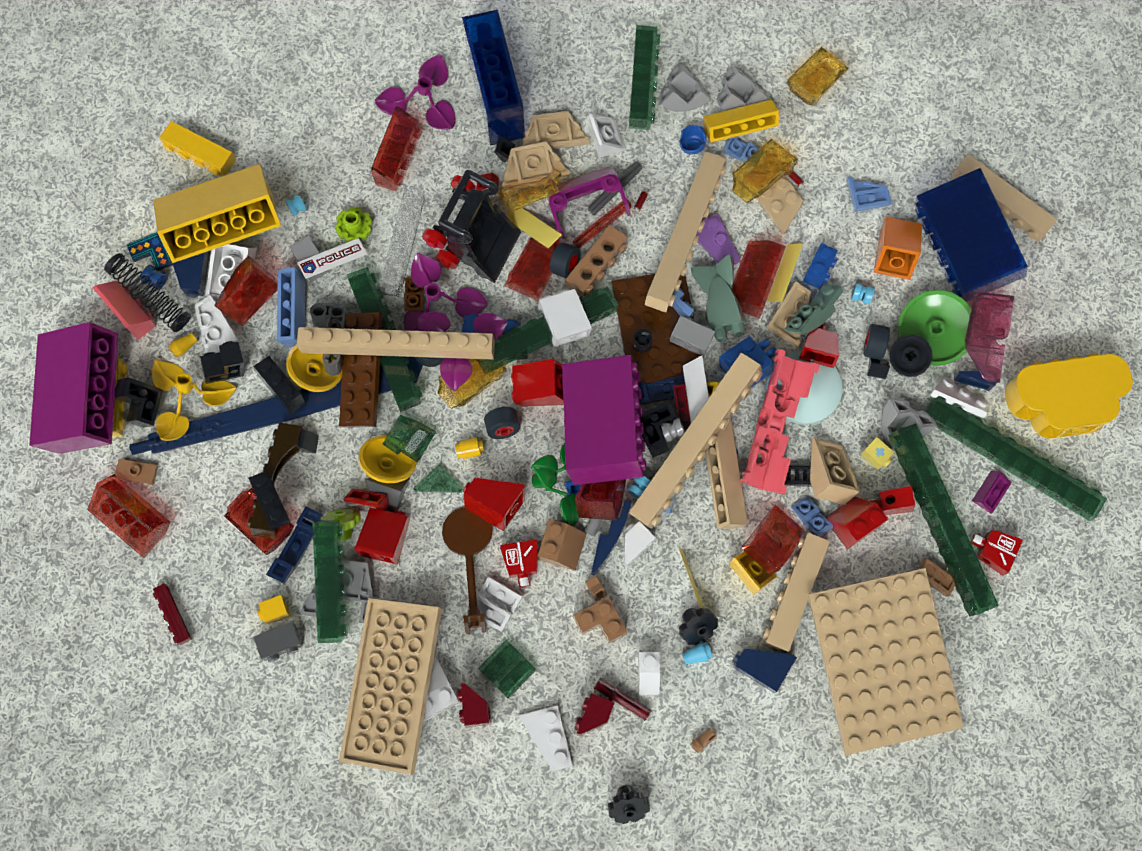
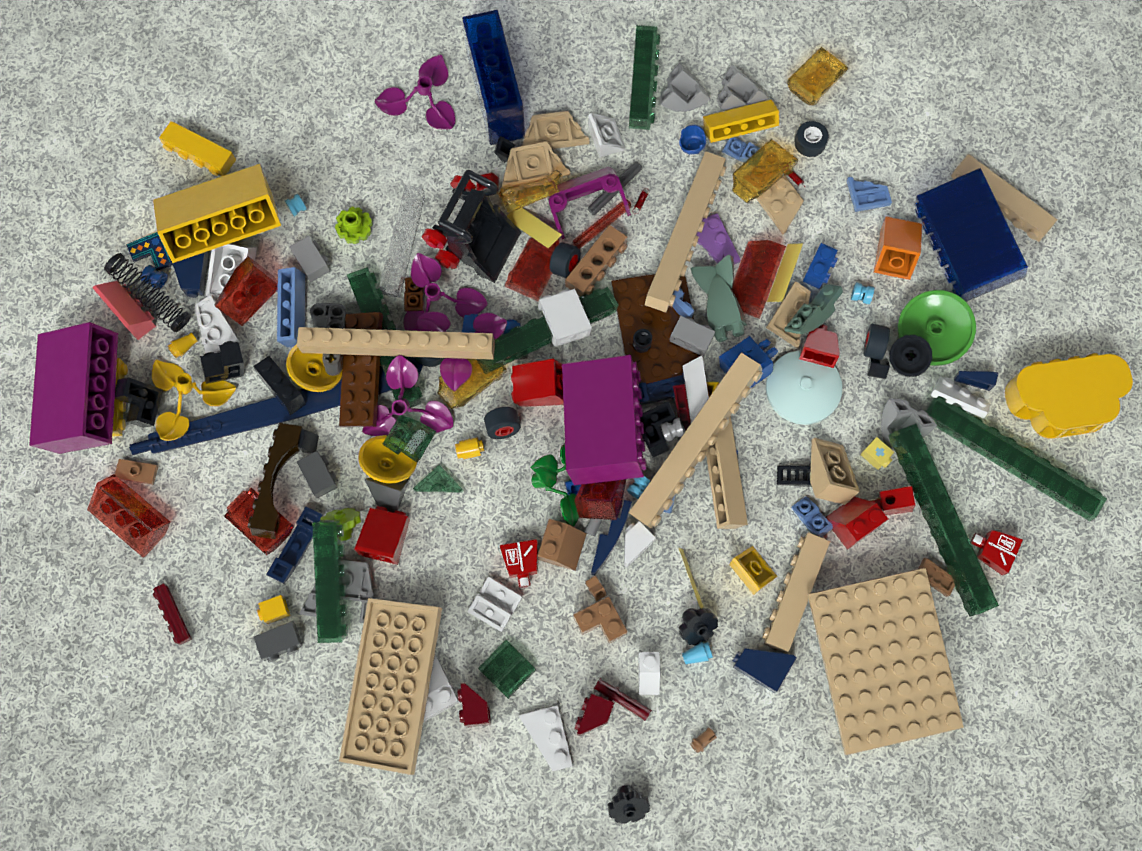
(269, 500): black plate -> none
(317, 474): none -> dark grey brick
(332, 258): white sticker -> none
(367, 498): red slope -> none
(395, 150): clear red slope -> none
(403, 374): none -> magenta plant
(466, 536): reddish brown piece -> none
(494, 500): red slope -> none
(773, 540): clear red slope -> none
(796, 383): coral piece -> none
(811, 138): none -> black wheel
(989, 321): clear pink windscreen -> none
(991, 491): magenta slope -> none

